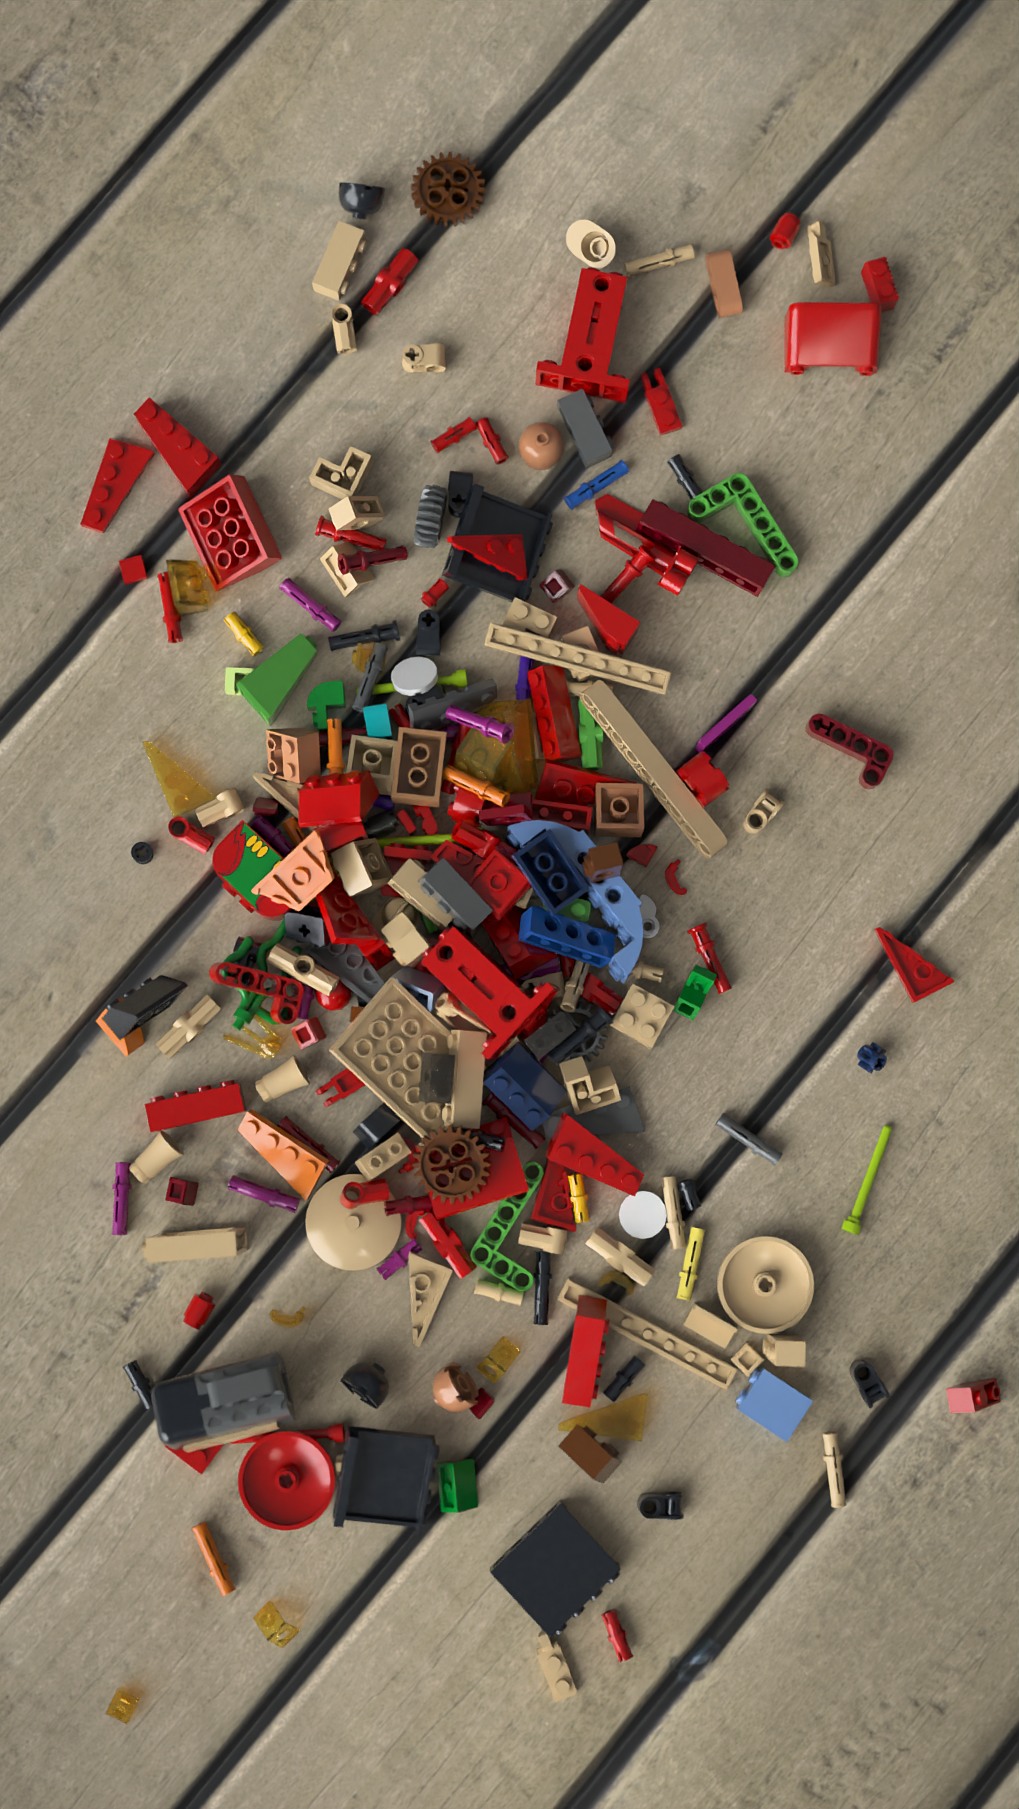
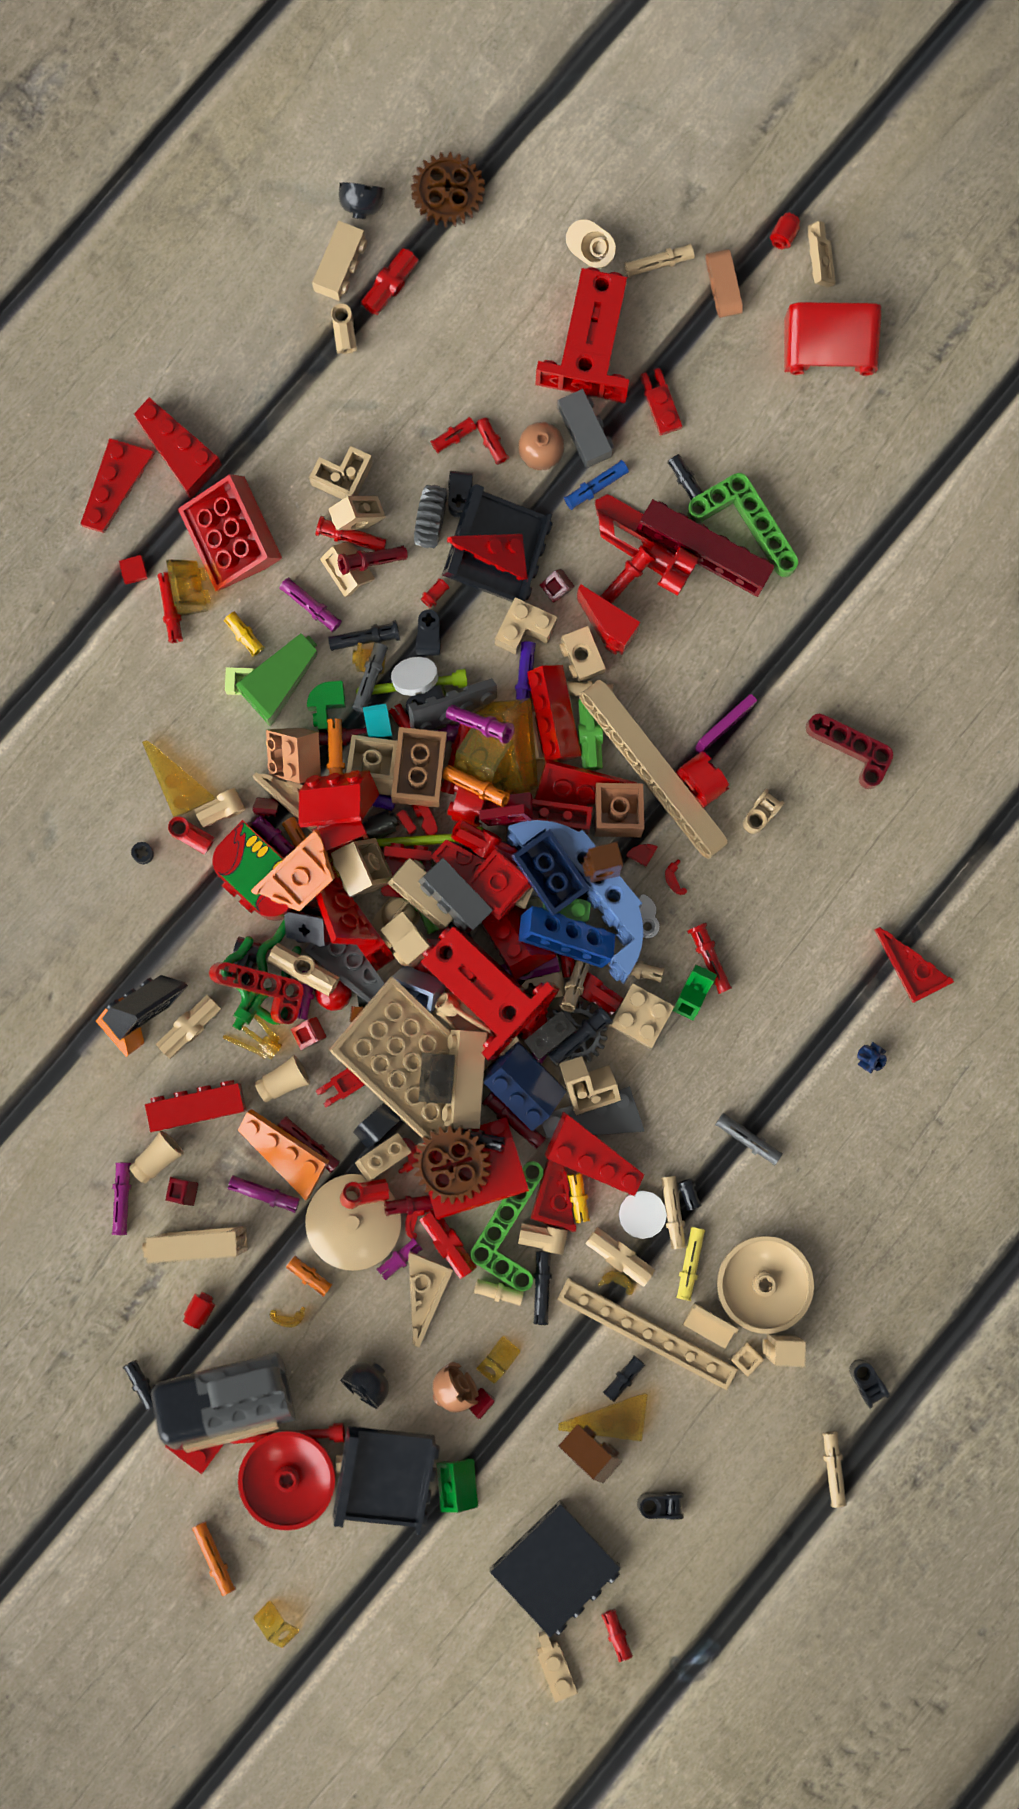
(122, 1706): clear yellow tile -> none
(309, 1276): none -> orange pin
(427, 358): tan piece -> none
(577, 658): tan tile -> none
(585, 1351): red wedge -> none
(773, 1403): medium blue brick -> none
(853, 1223): lime piece -> none
(880, 283): red brick -> none
(973, 1395): red slope -> none

